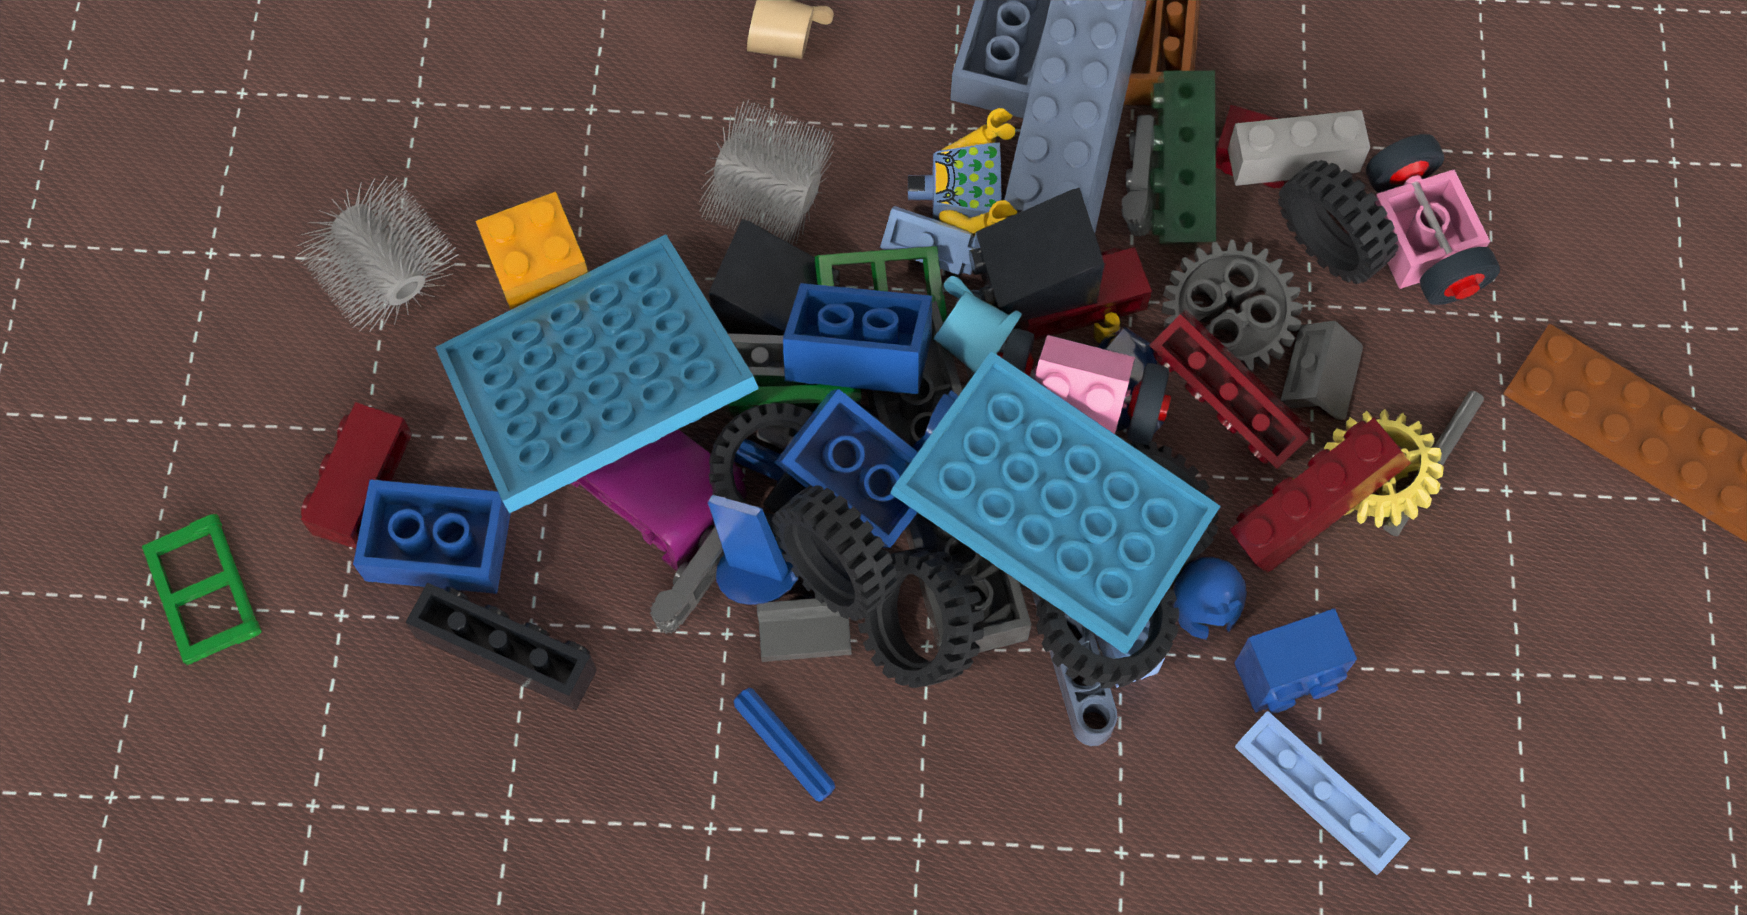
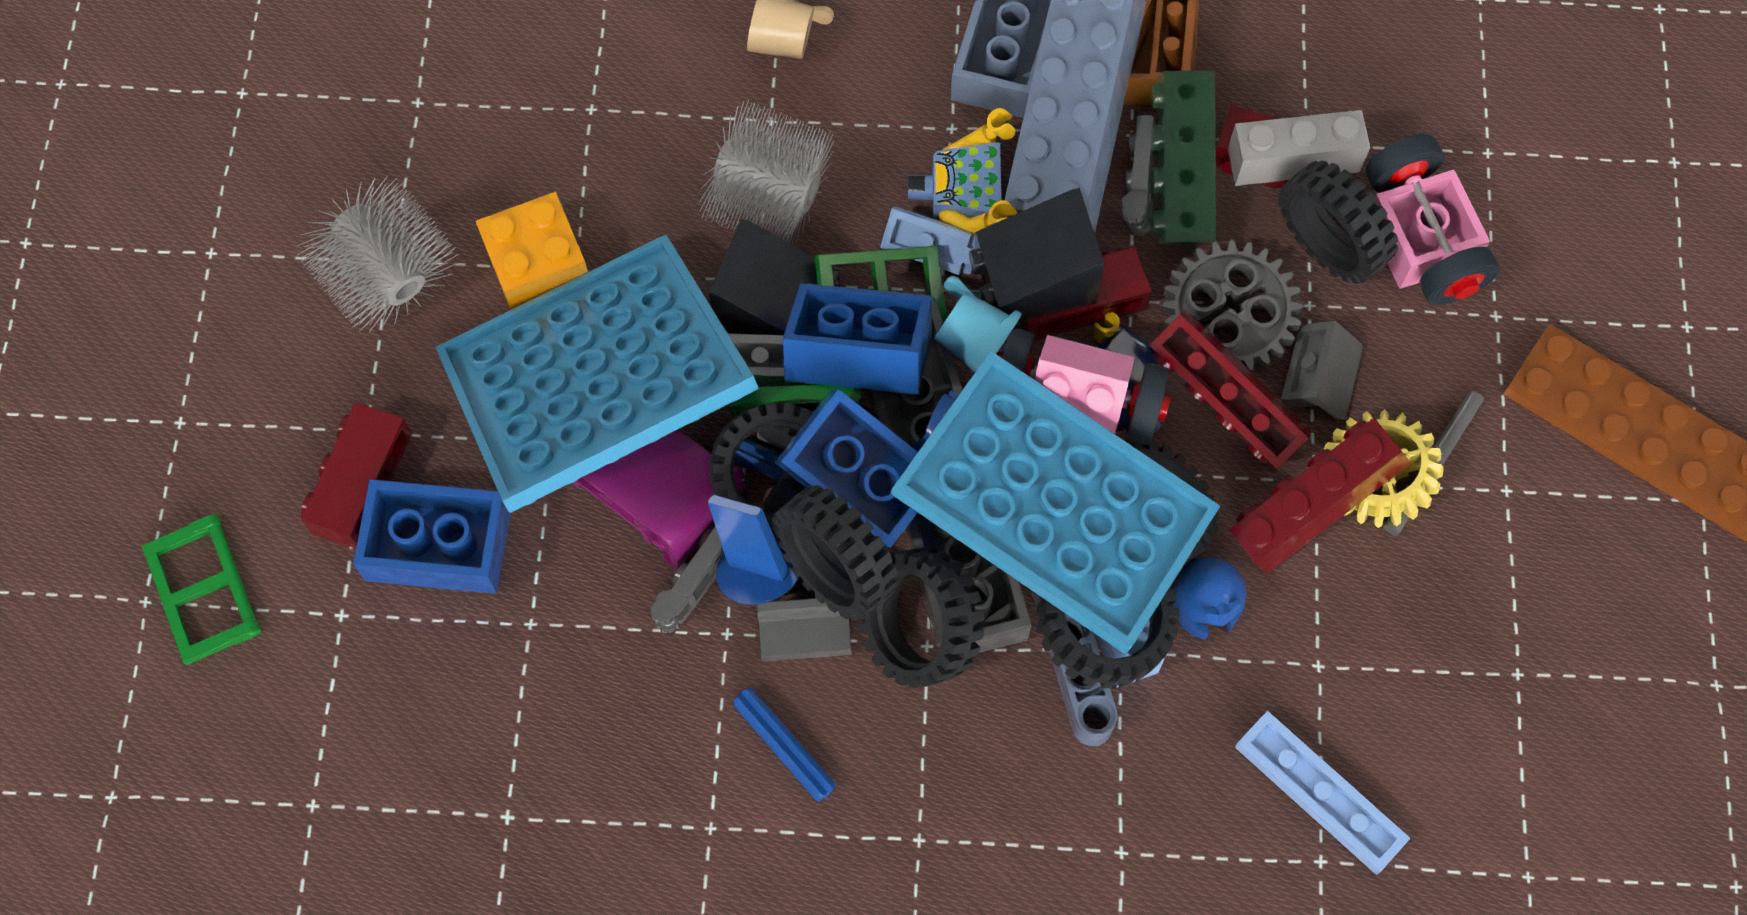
(502, 645): black brick -> none
(1295, 662): blue brick -> none

